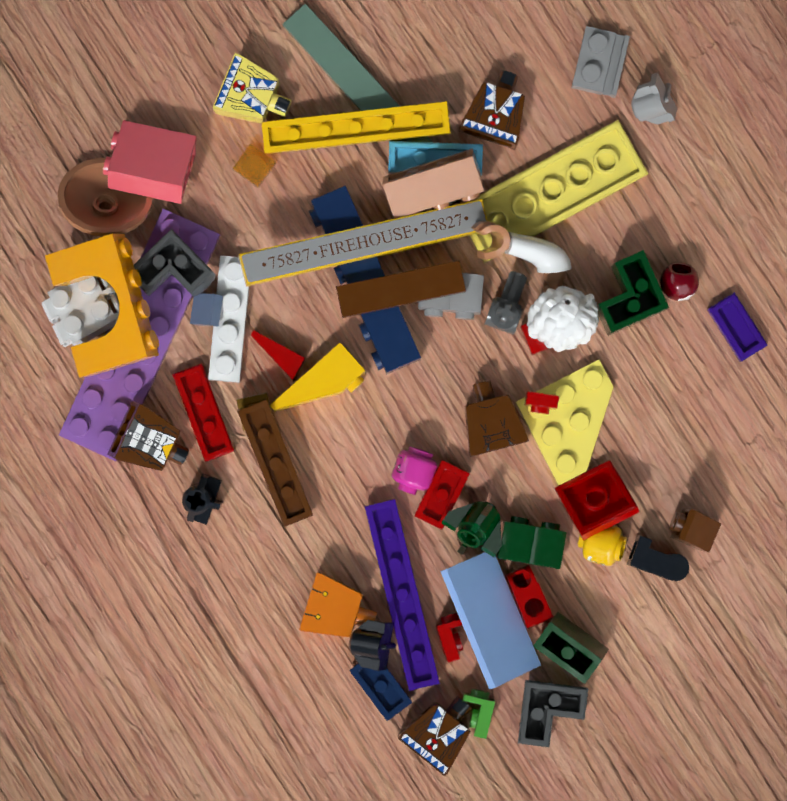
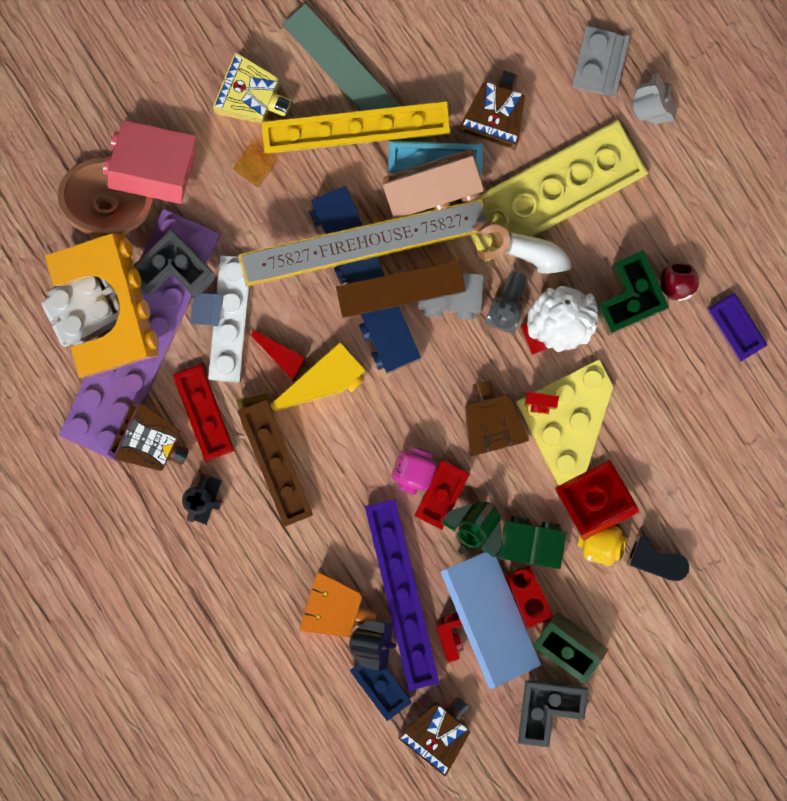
(480, 718): bright green bracket -> none
(694, 529): reddish brown slope -> none

